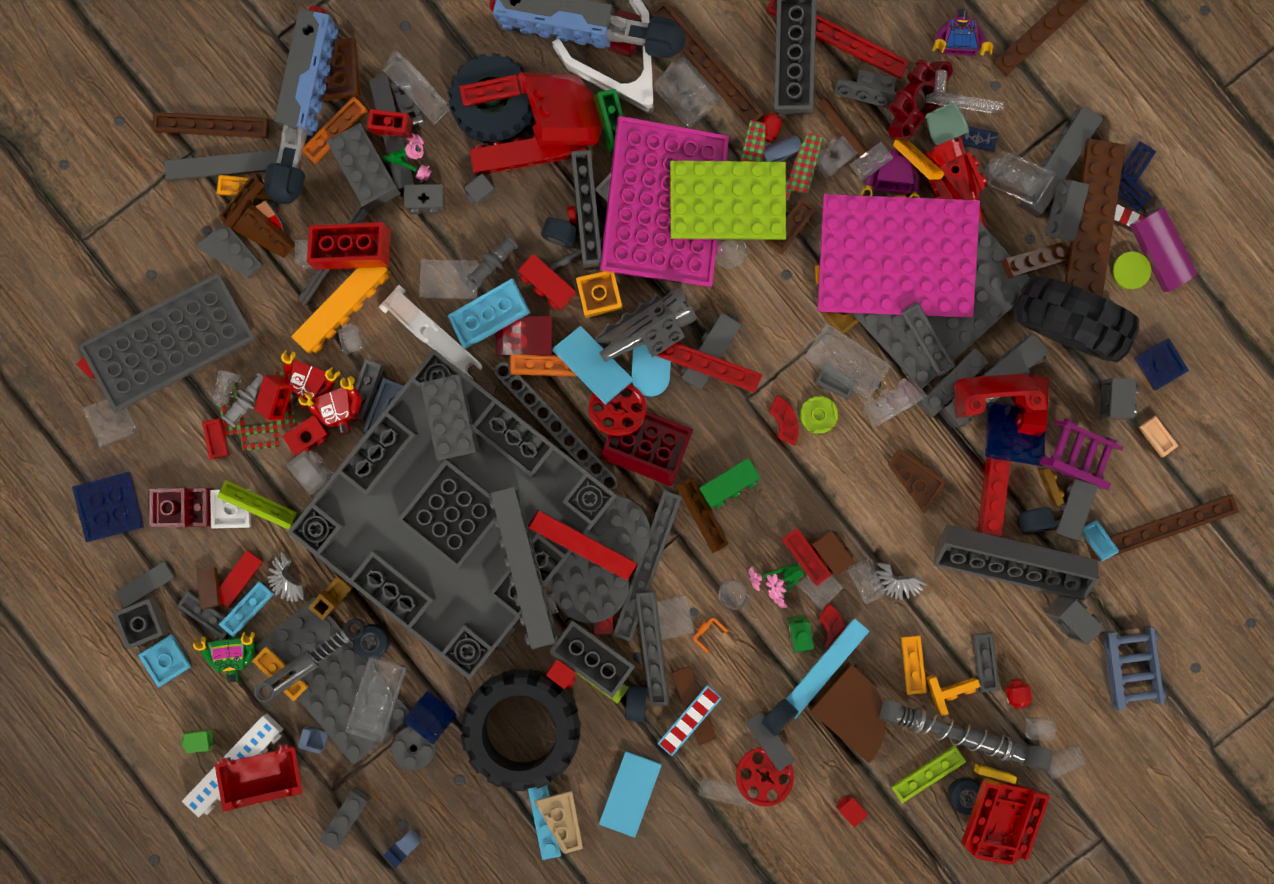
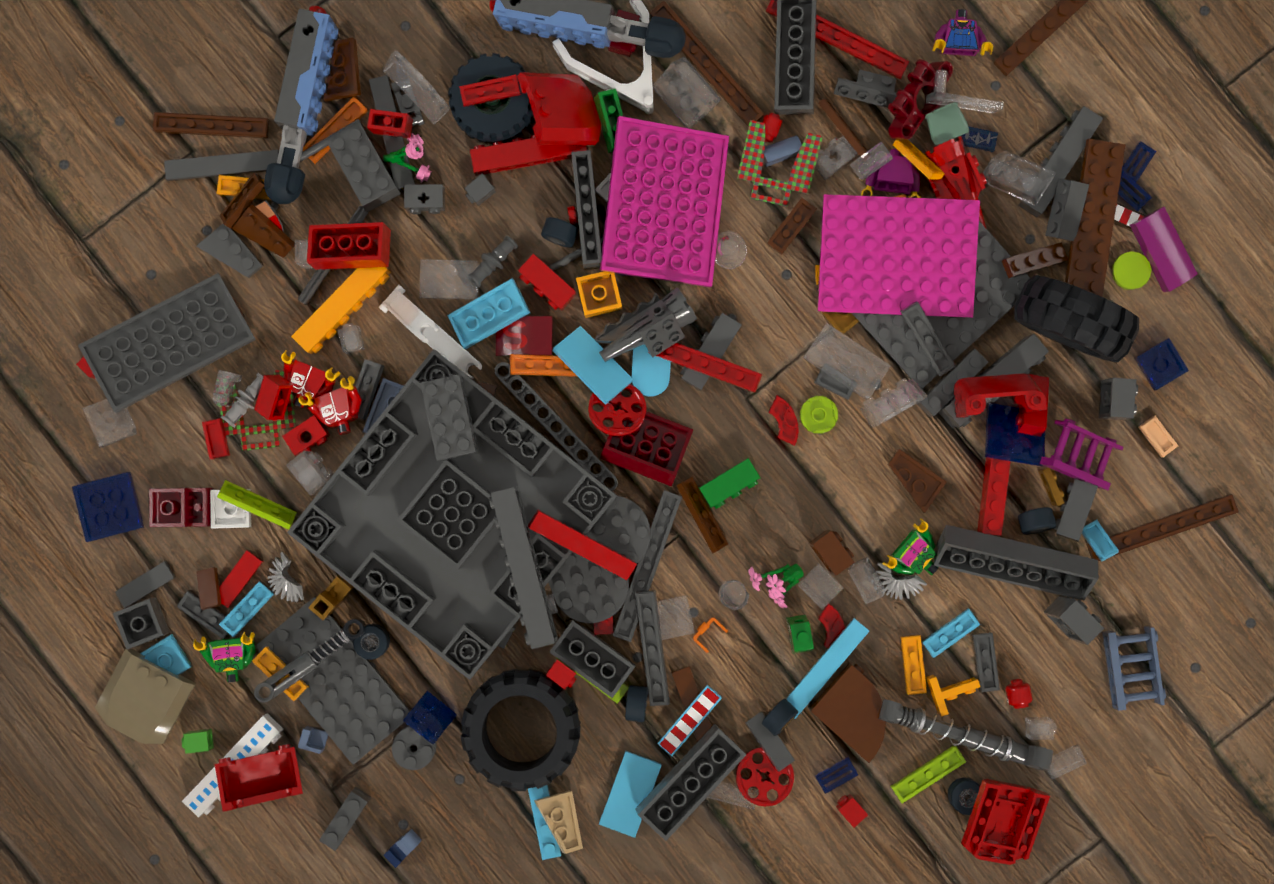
(143, 699): none -> dark tan wedge
(322, 144): none -> dark grey bar
(376, 698): clear brick -> none
(690, 782): none -> dark grey brick
(728, 200): lime plate -> none
(806, 557): red plate -> none
(833, 768): none -> clear blue tile
(914, 552): none -> torso
(950, 633): none -> medium azure tile
(995, 773): yellow tile -> none

